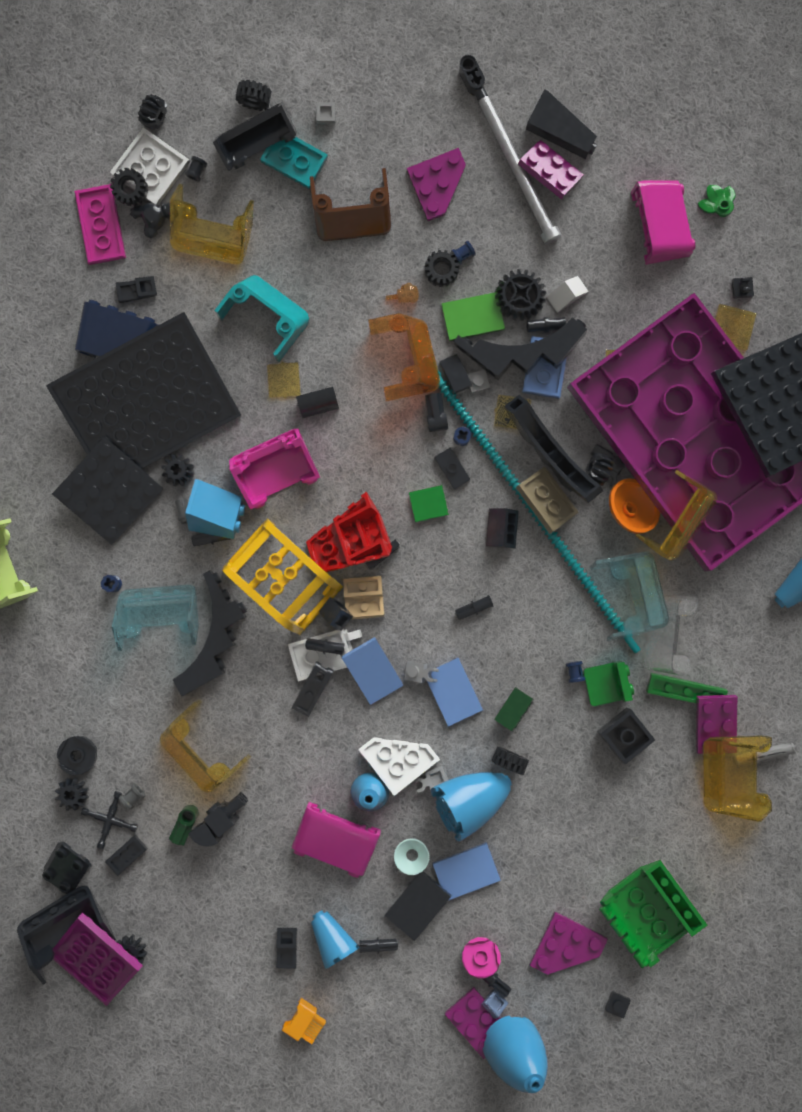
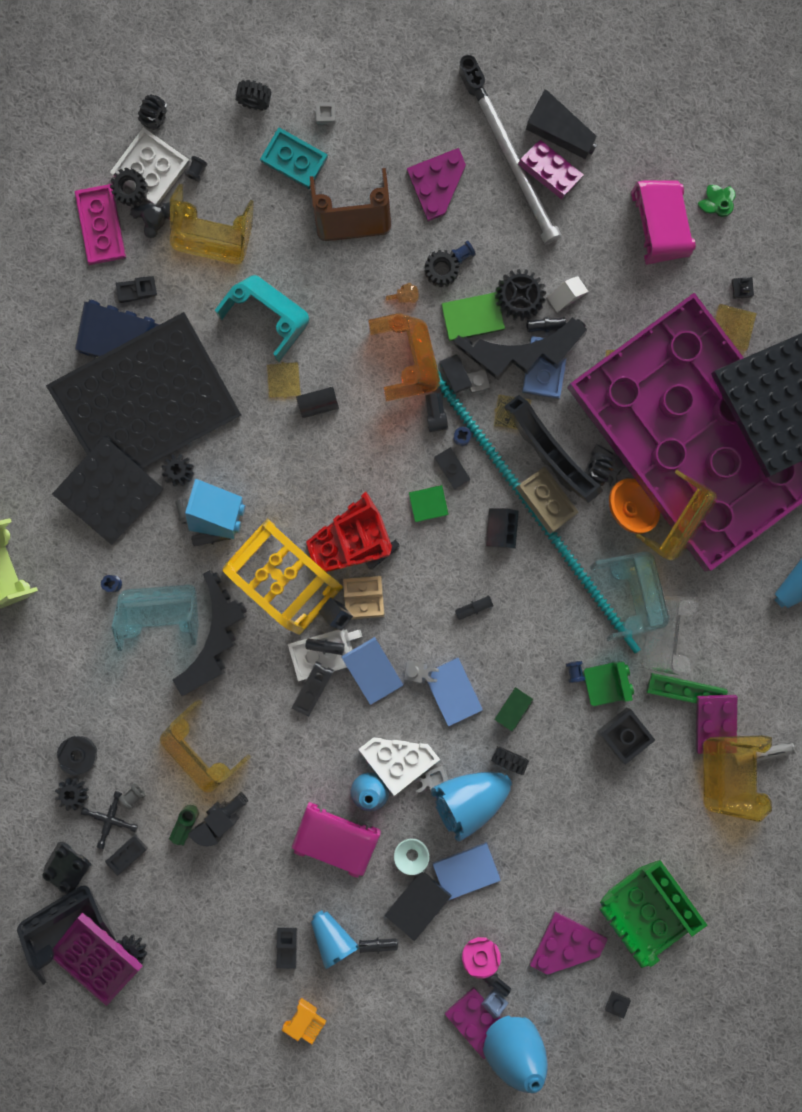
(255, 135): black windscreen -> none
(273, 467): dark pink windscreen -> none

